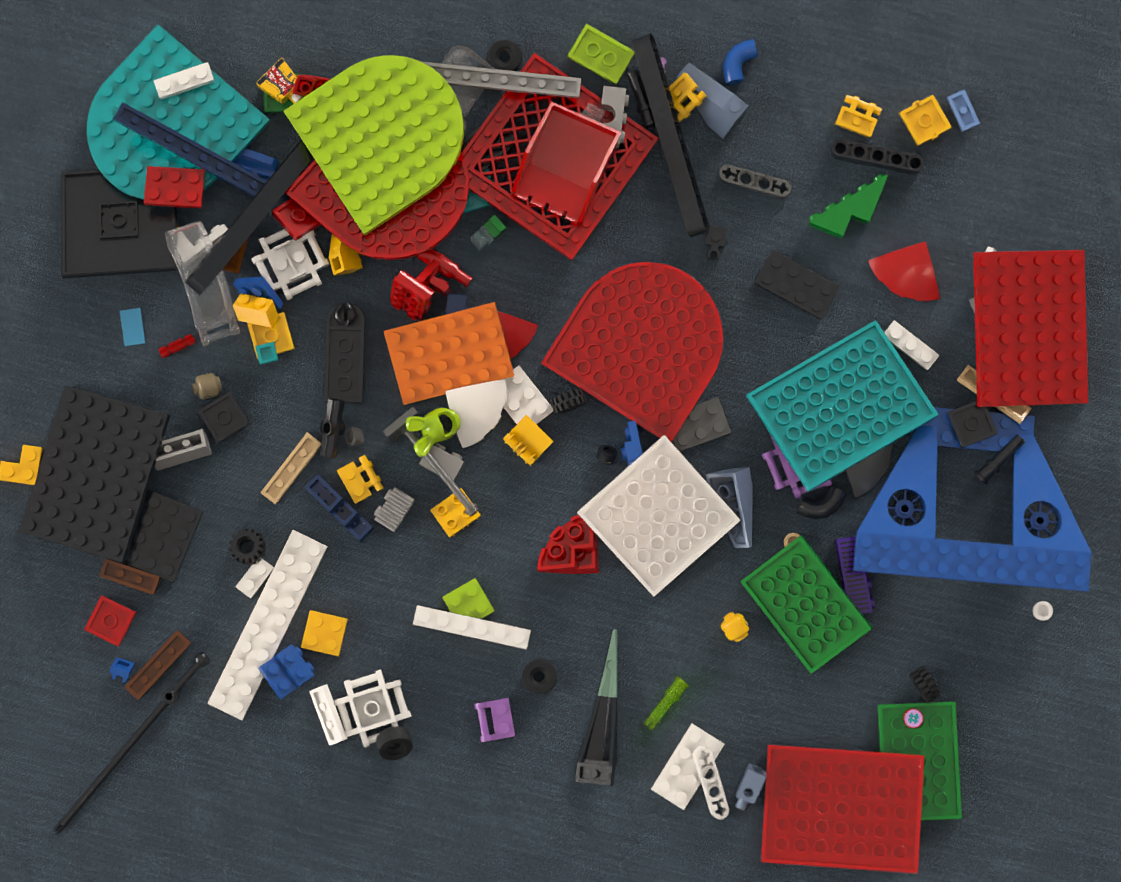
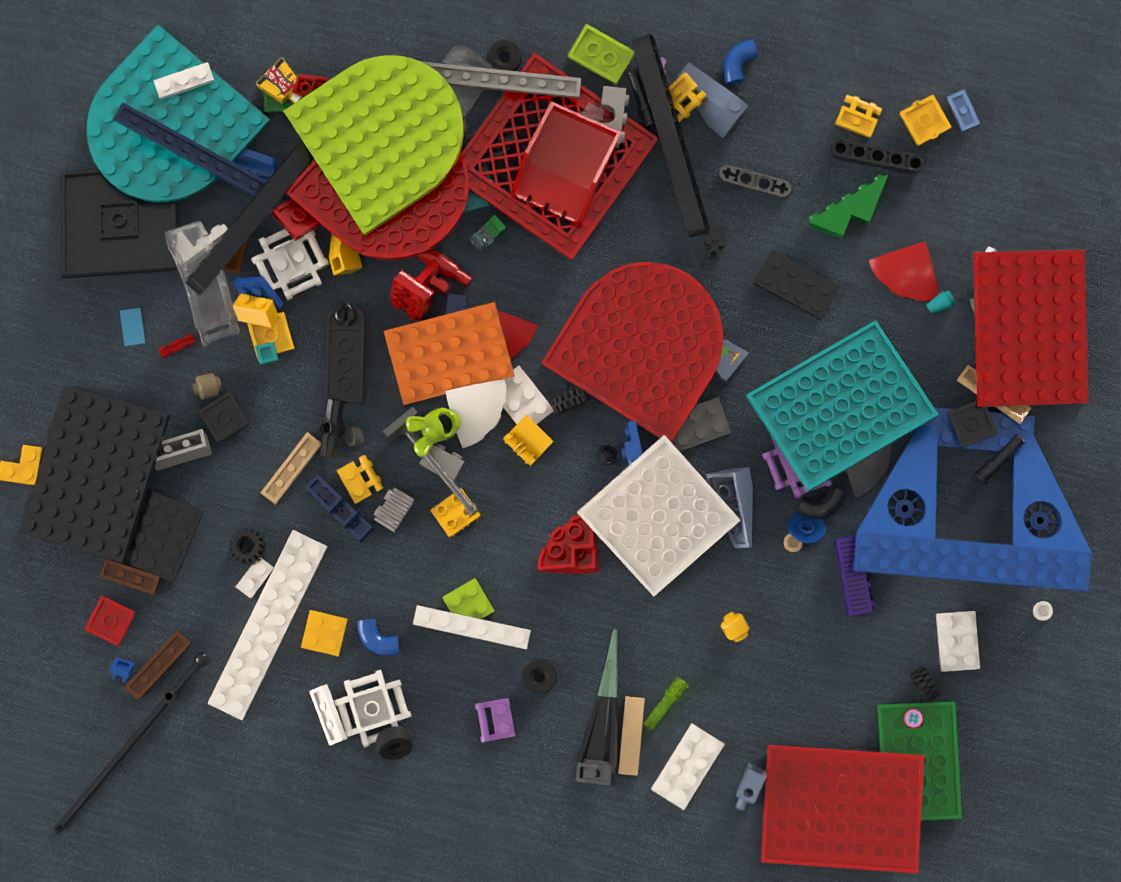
(174, 187): red plate -> none
(287, 671): blue plate -> none
(374, 641): none -> blue cylinder
(631, 735): none -> tan tile
(714, 781): white beam -> none
(730, 360): none -> sand blue torso
(806, 529): none -> blue dish
(806, 604): green plate -> none
(911, 345): white plate -> none
(941, 302): none -> teal cone
(957, 641): none -> white plate

